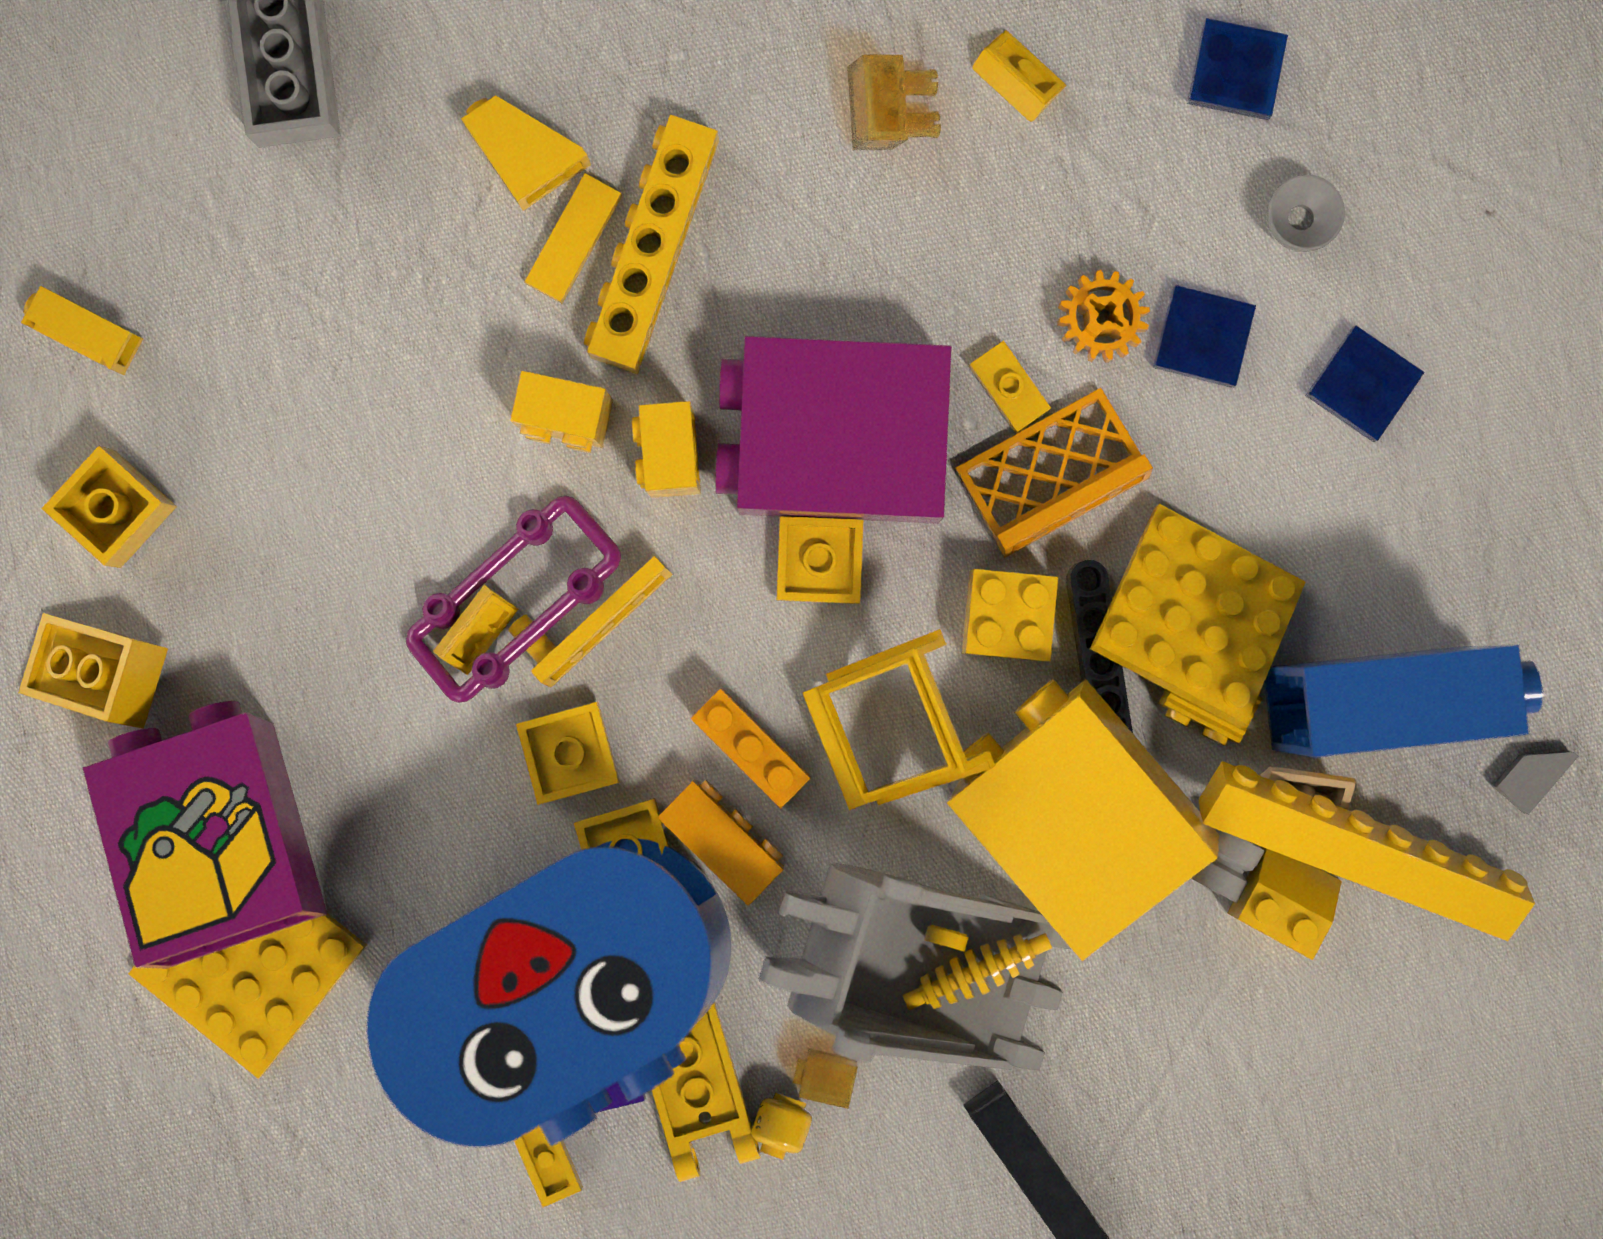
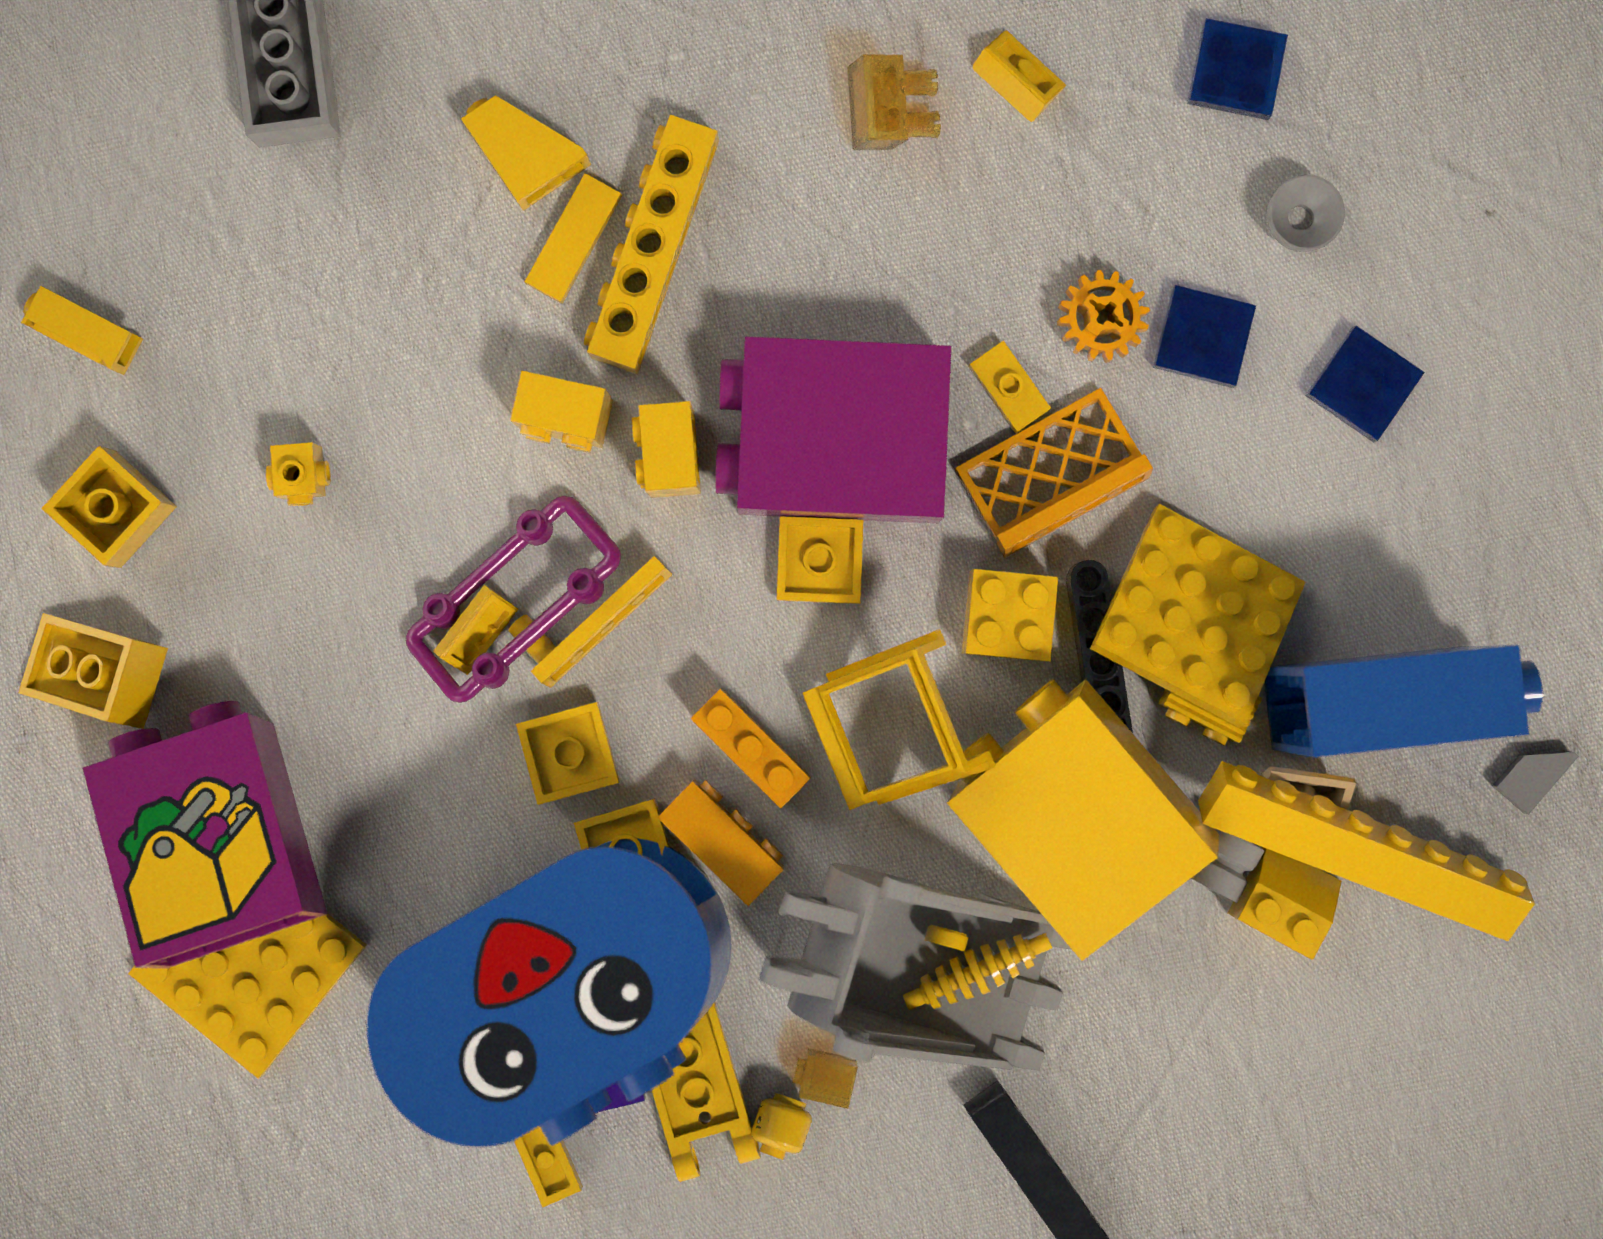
(285, 466): none -> yellow brick

